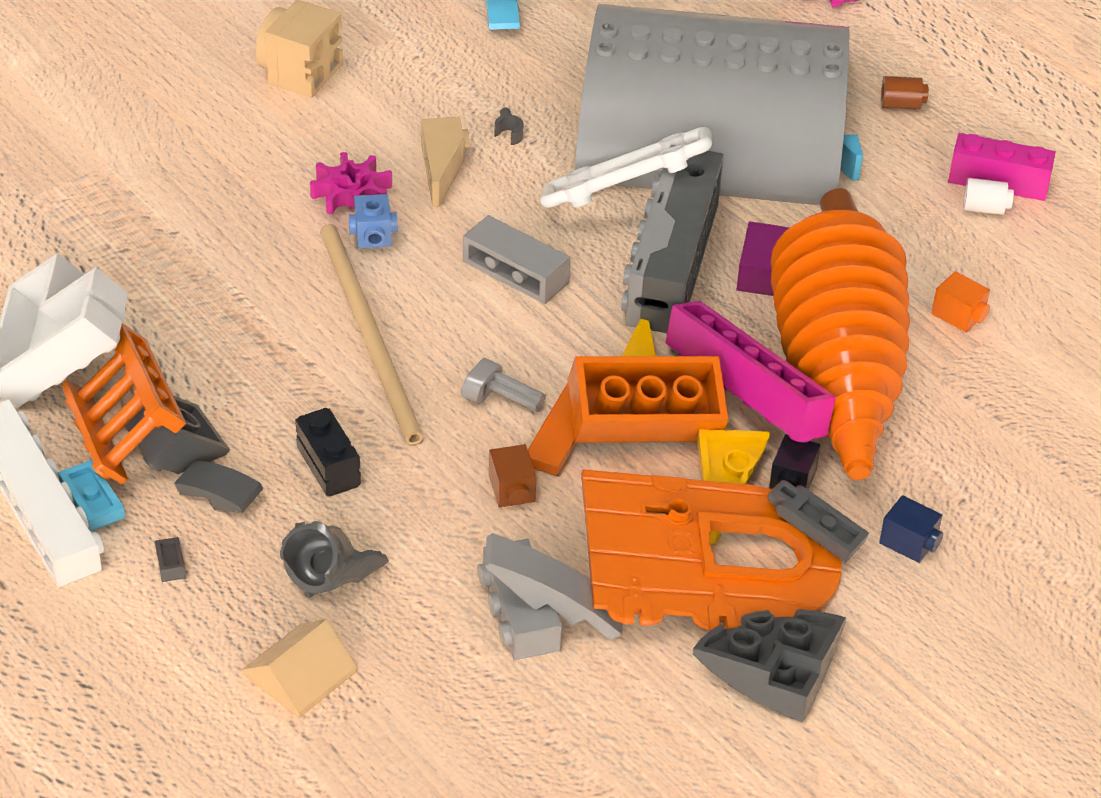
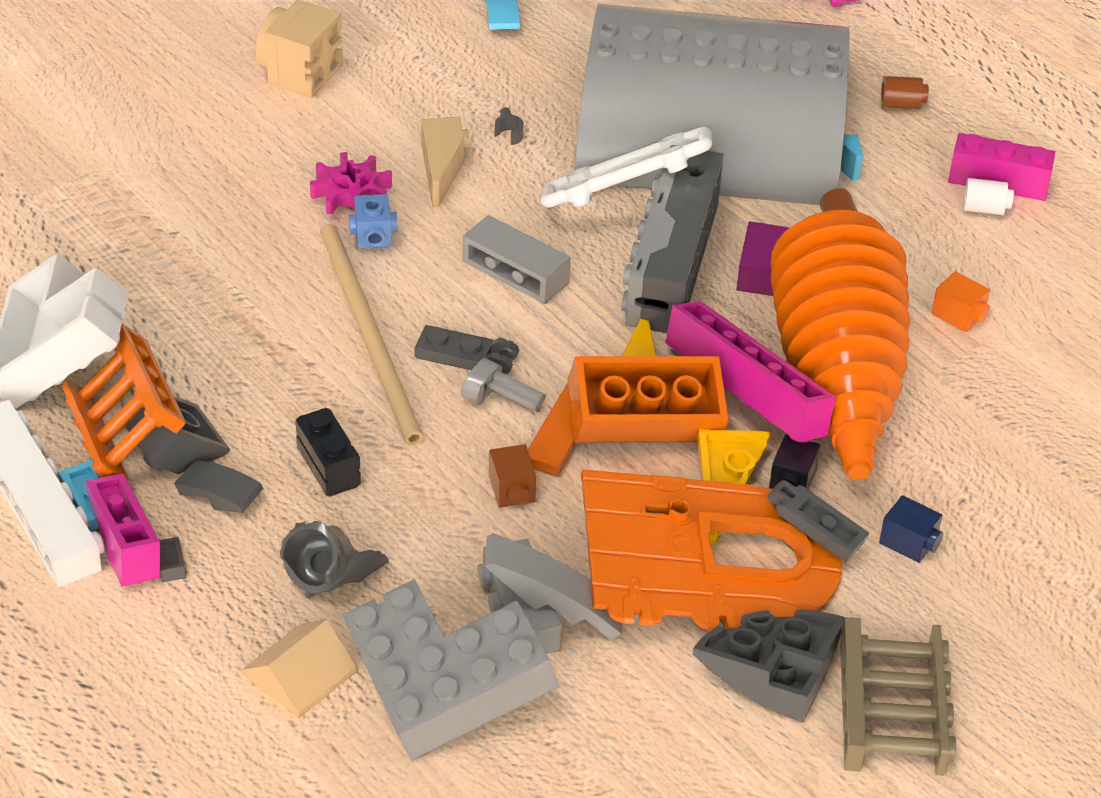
(125, 530): none -> dark pink slope
(449, 683): none -> light grey piece
(464, 349): none -> dark grey hinge
(859, 709): none -> dark tan fence

